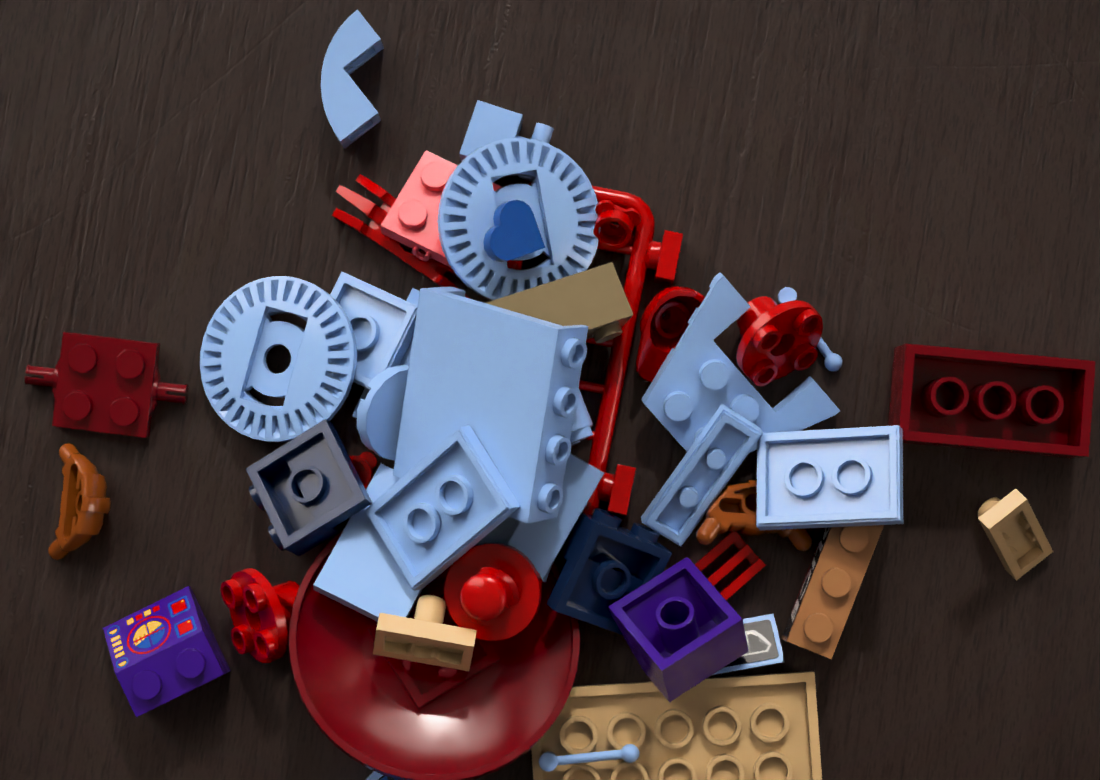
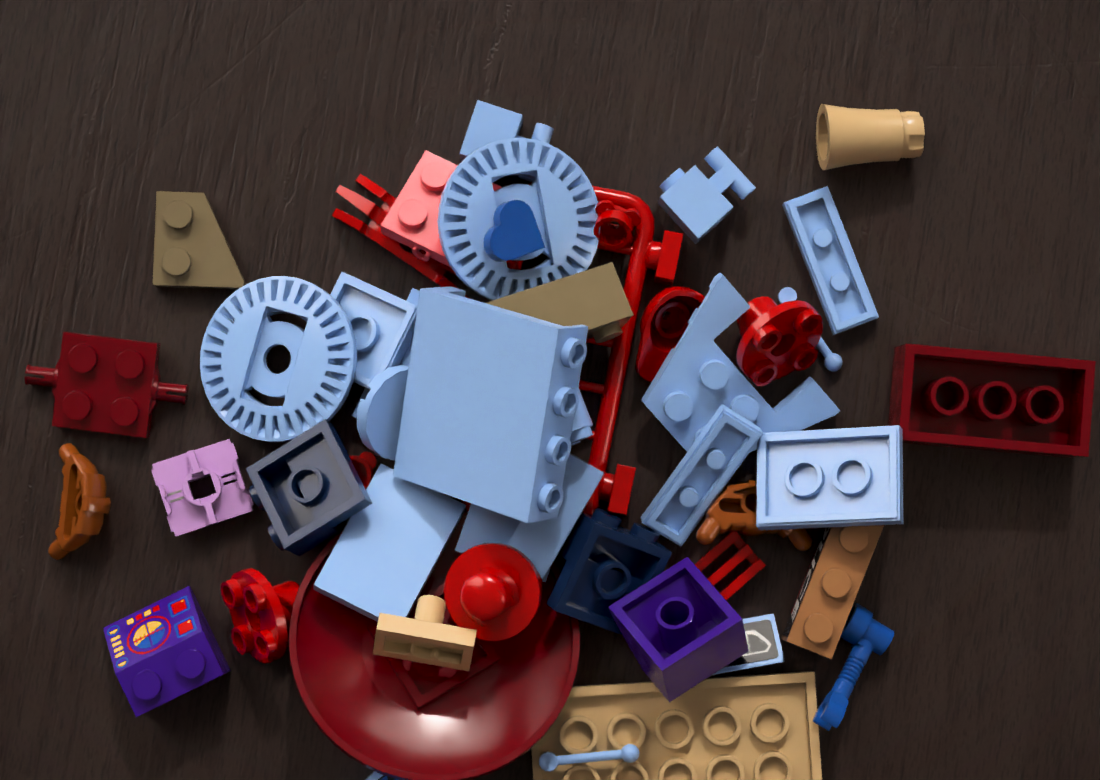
(183, 510): none -> lavender piece
(190, 245): none -> dark tan wing
(342, 100): light blue brick -> none
(442, 507): light blue tile -> none
(698, 202): none -> light blue brick
(830, 260): none -> light blue tile
(865, 636): none -> blue brick
(866, 135): none -> tan plant
(1014, 533): tan tile -> none

